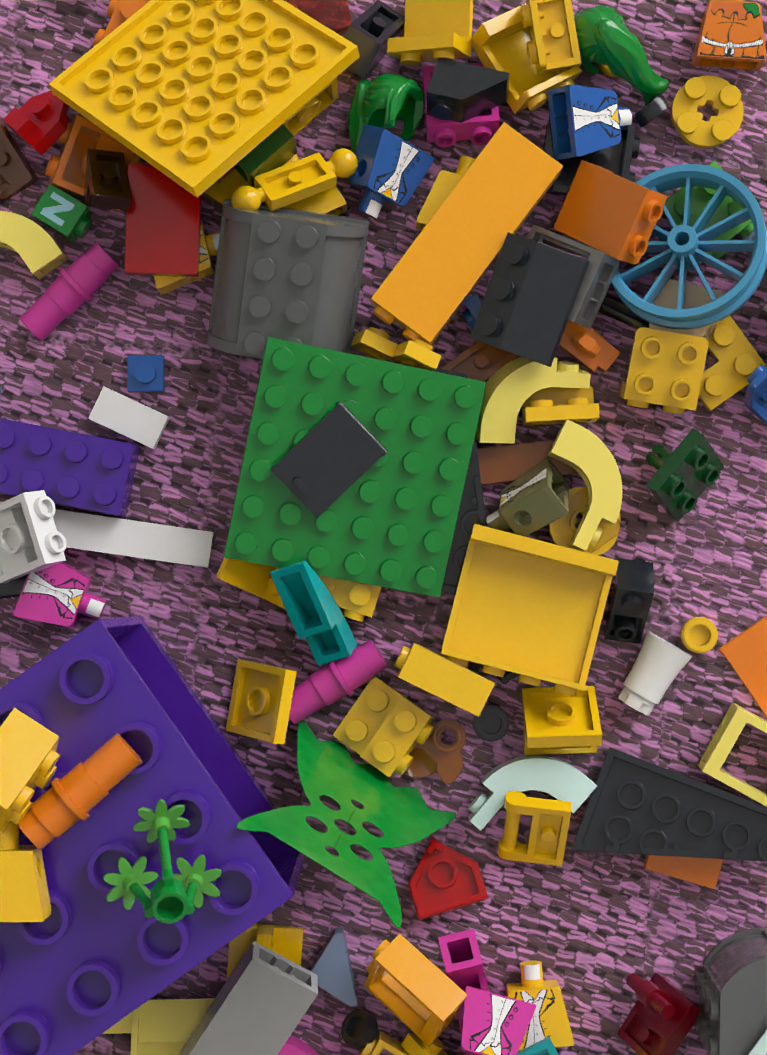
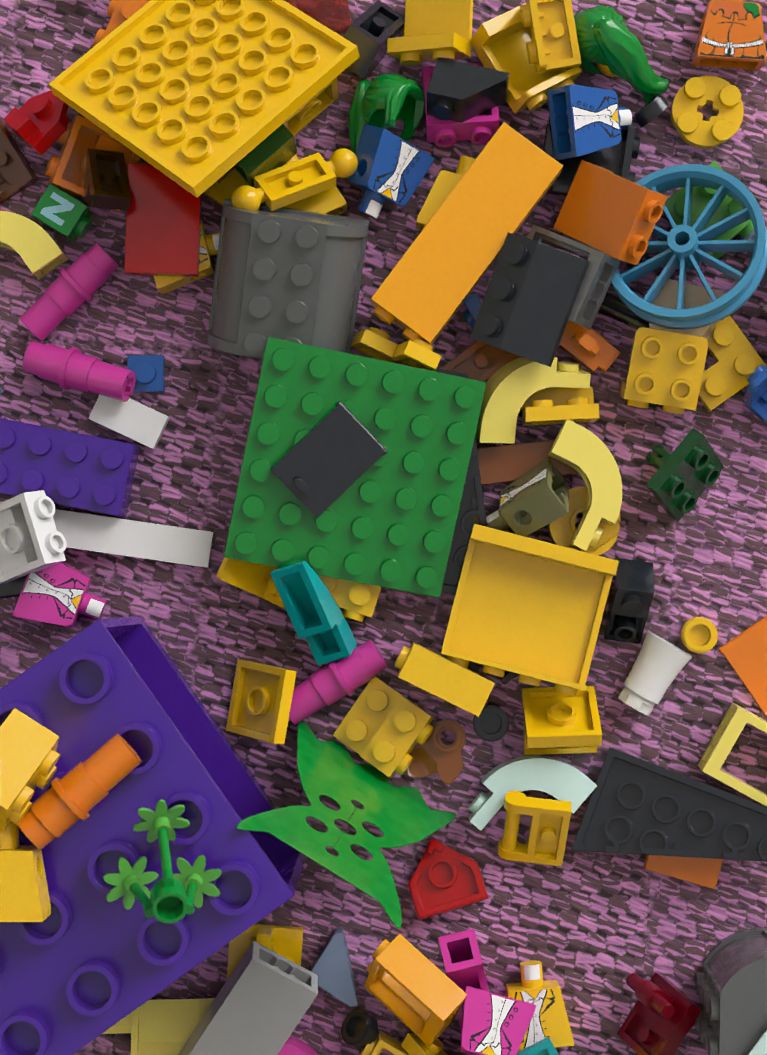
(78, 371): none -> dark pink piece

